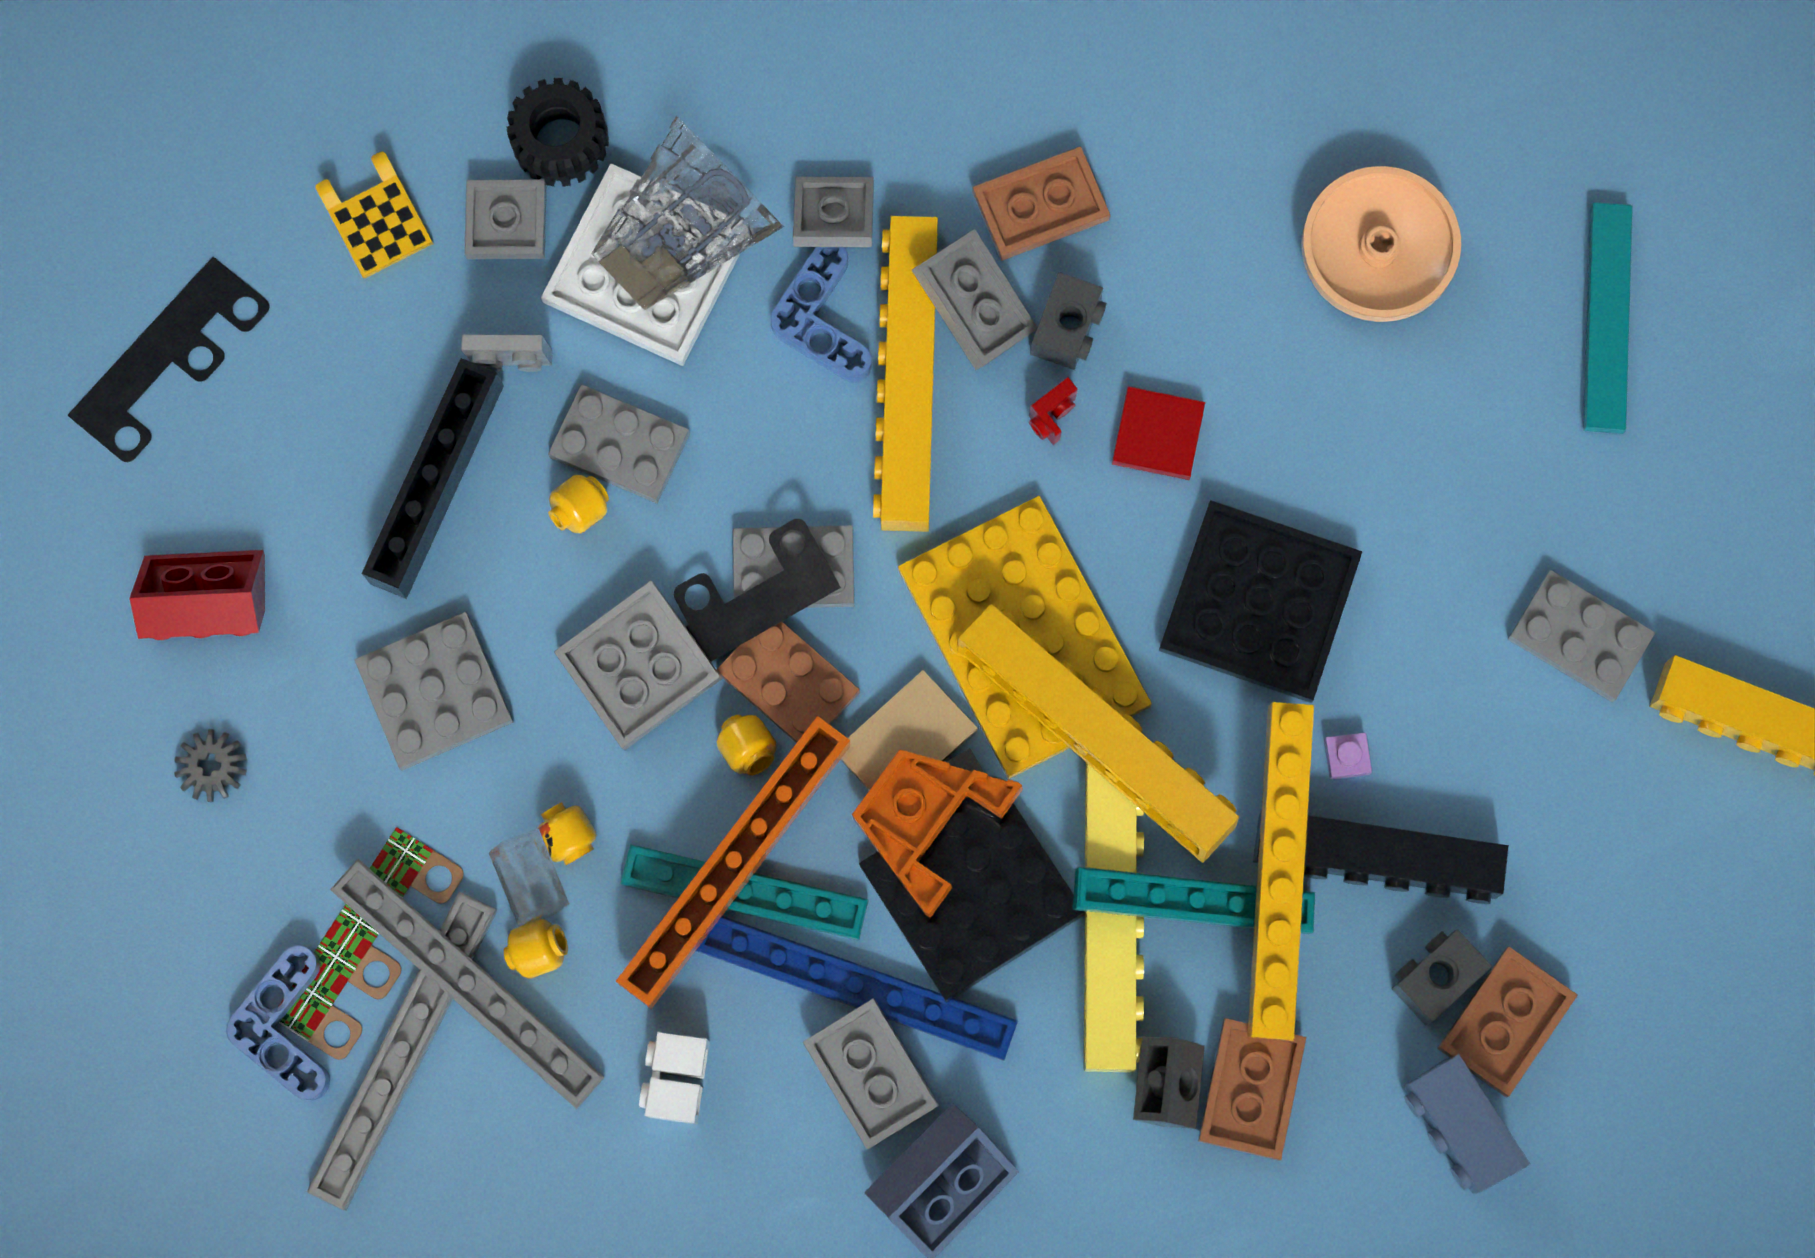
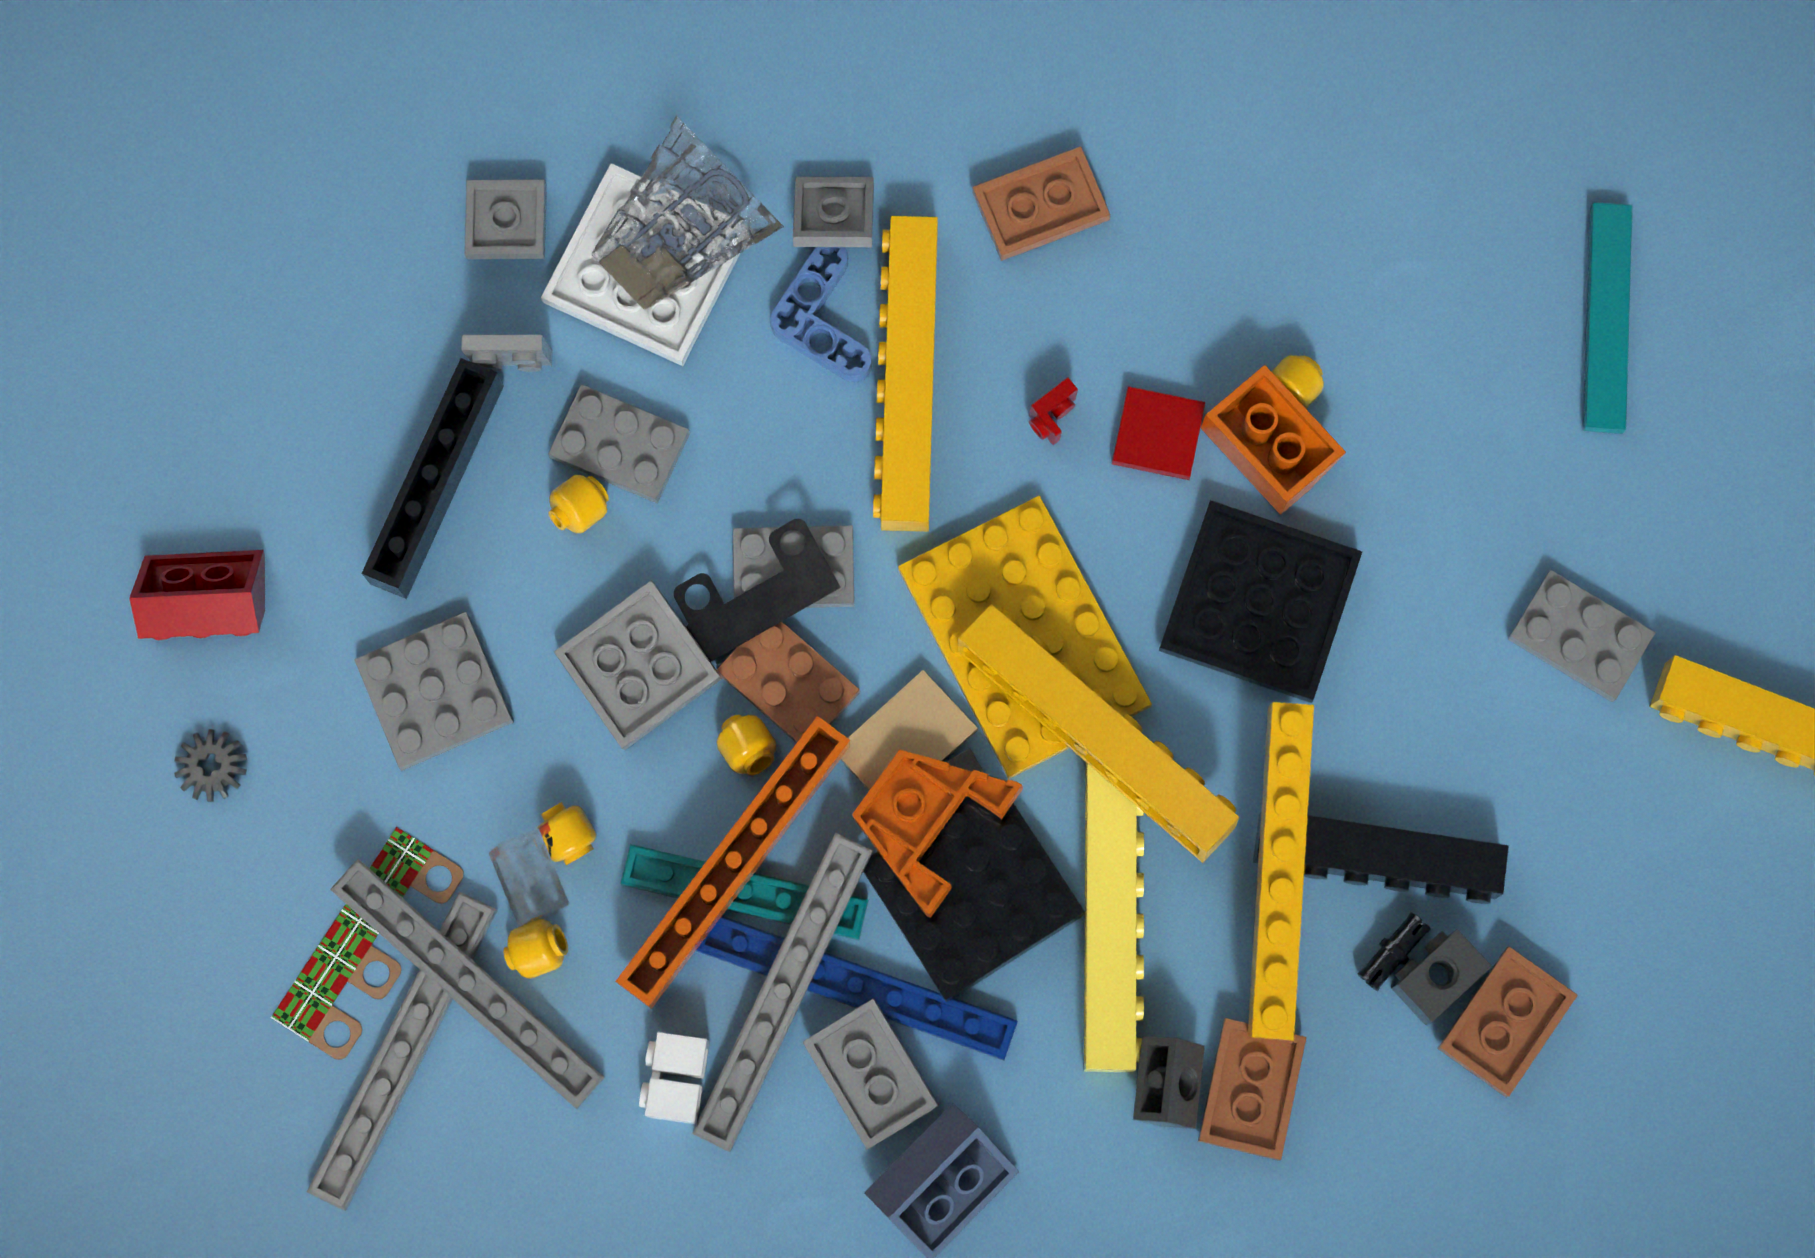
(163, 342): black piece -> none
(267, 1020): medium blue beam -> none
(378, 223): yellow flag -> none
(554, 103): black tyre -> none
(782, 992): none -> light grey tile
(974, 299): light grey plate -> none
(1068, 298): dark grey brick -> none
(1173, 898): teal tile -> none
(1272, 439): none -> orange slope
(1301, 377): none -> yellow head
(1347, 756): lavender plate -> none
(1381, 243): light nougat dish -> none
(1394, 951): none -> black pin
(1464, 1125): sand blue slope -> none

